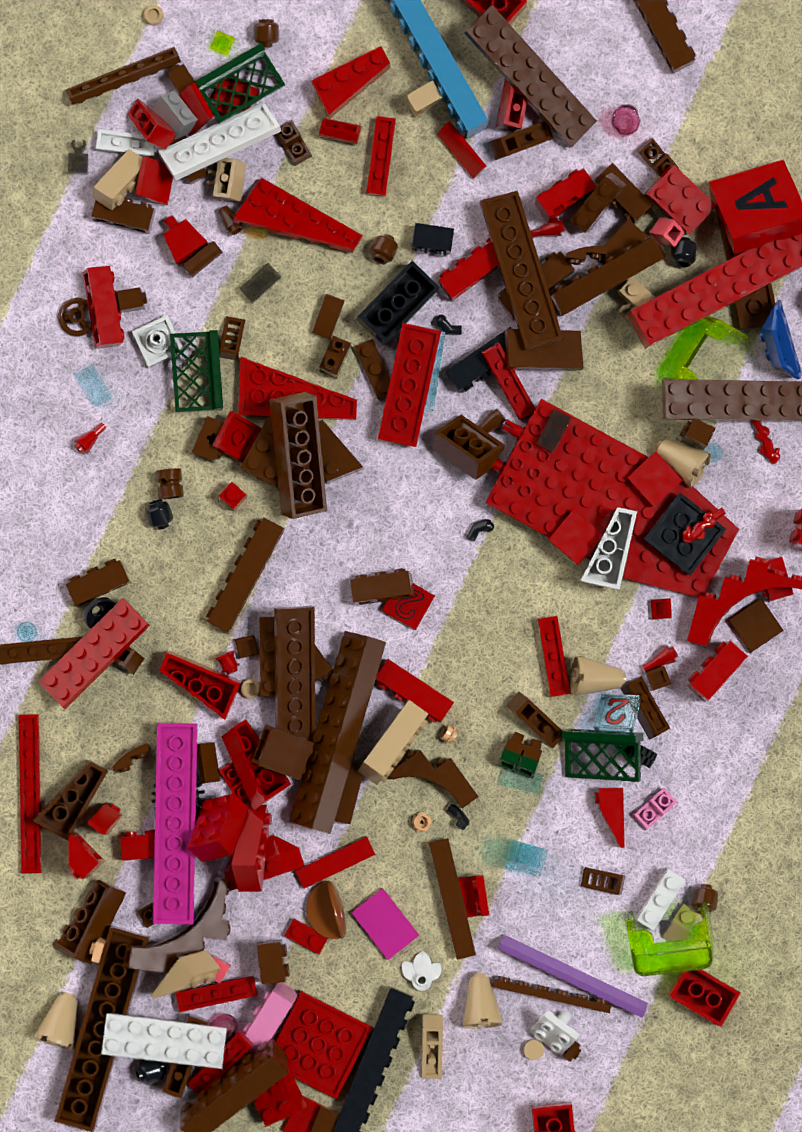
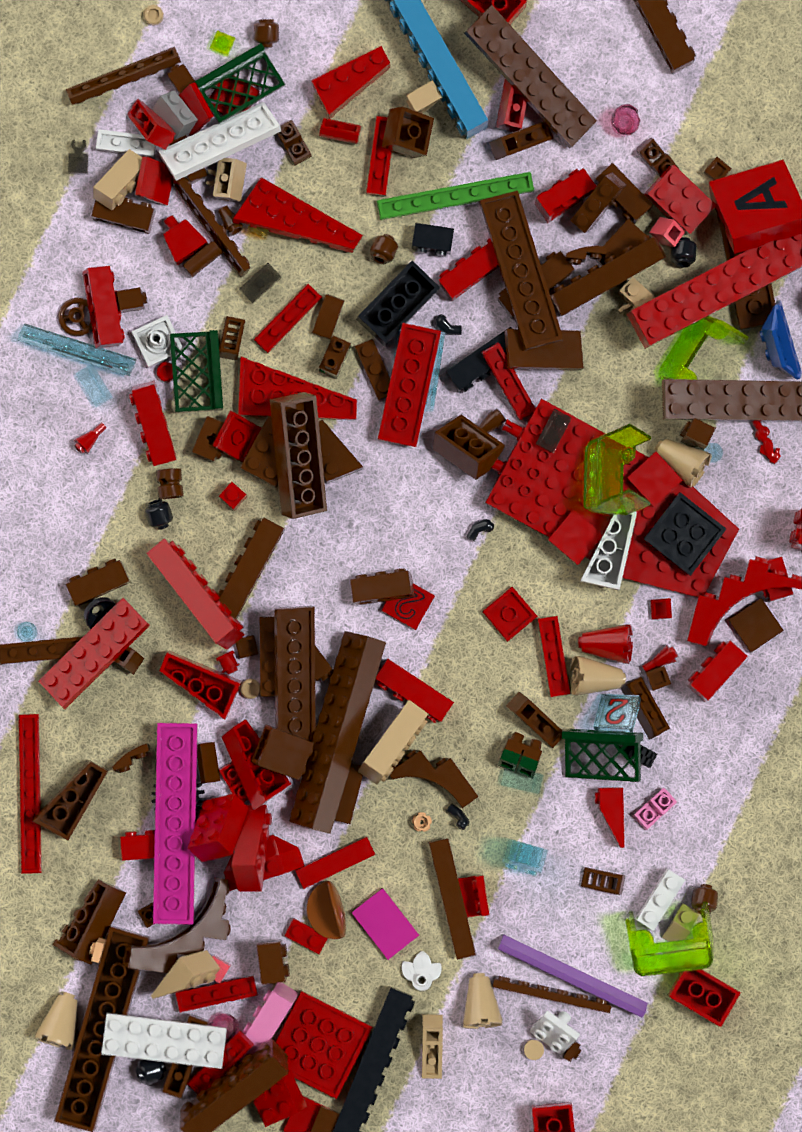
(77, 349): none -> clear light blue plate
(82, 857): red slope -> none
(105, 818): red slope -> none
(153, 422): none -> red wedge
(164, 372): none -> red tile
(196, 593): none -> red brick
(215, 231): none -> reddish brown plate
(288, 318): none -> red tile
(408, 132): none -> reddish brown brick
(448, 734): light nougat plate -> none
(453, 196): none -> bright green tile
(461, 149): red tile -> none
(509, 614): none -> red tile
(552, 228): red cone -> none
(605, 472): none -> clear neon green windscreen
(609, 643): none -> red cone
(698, 530): red animal -> none
(717, 169): none -> reddish brown plate

